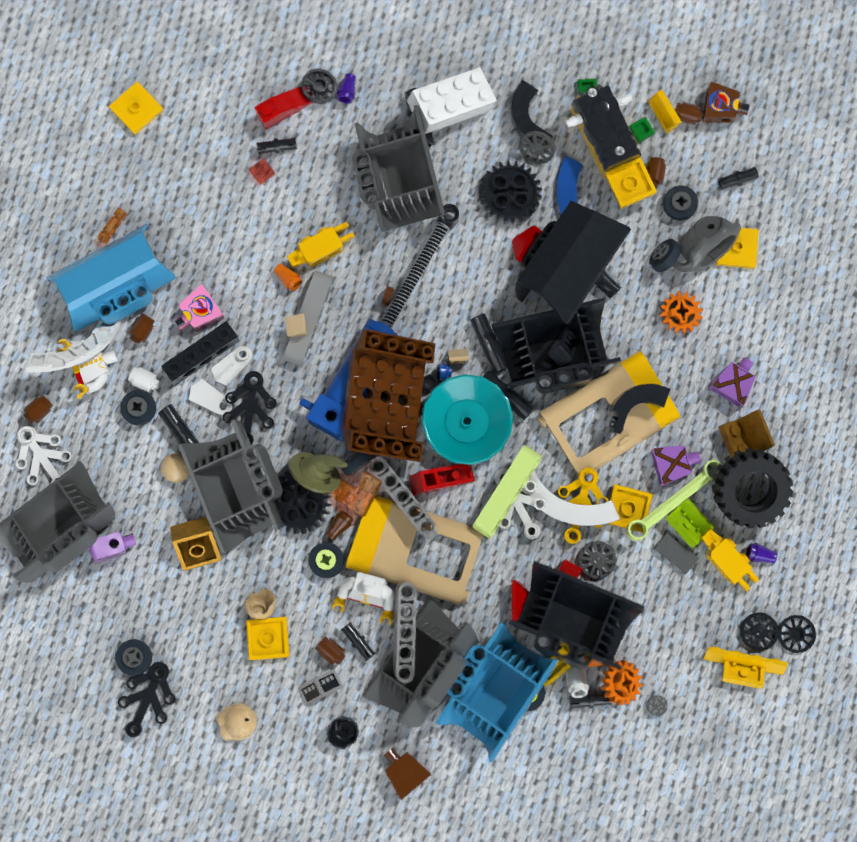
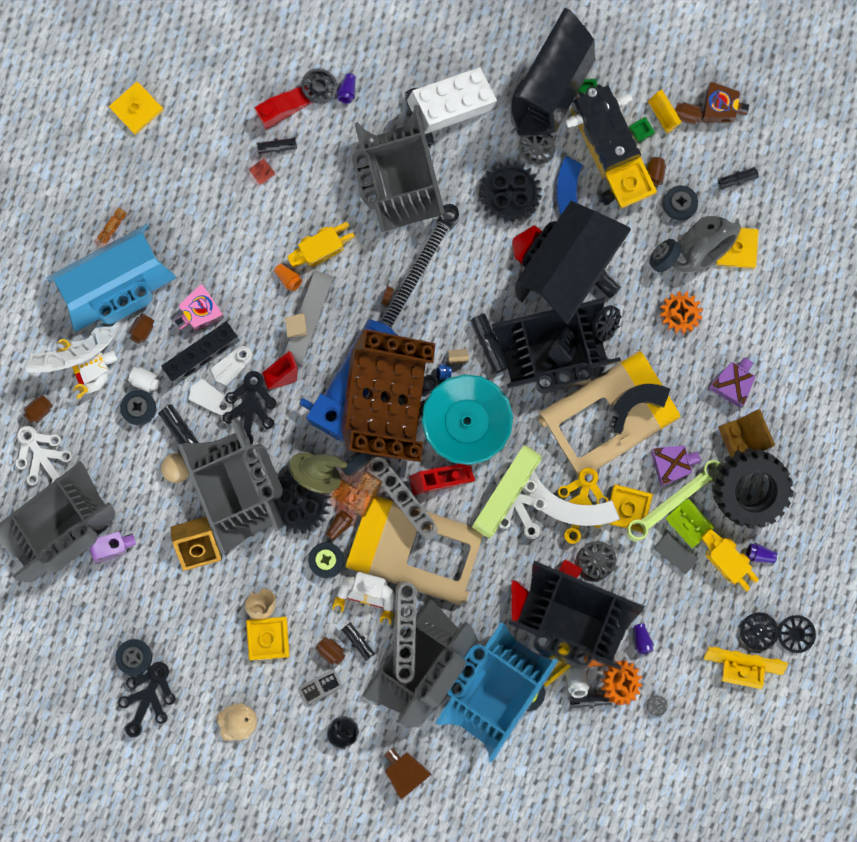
(281, 372): none -> red slope
(517, 403): black axle -> none
(556, 75): none -> black panel
(606, 323): none -> black wheel
(607, 197): none -> black plate
(642, 639): none -> dark purple cone

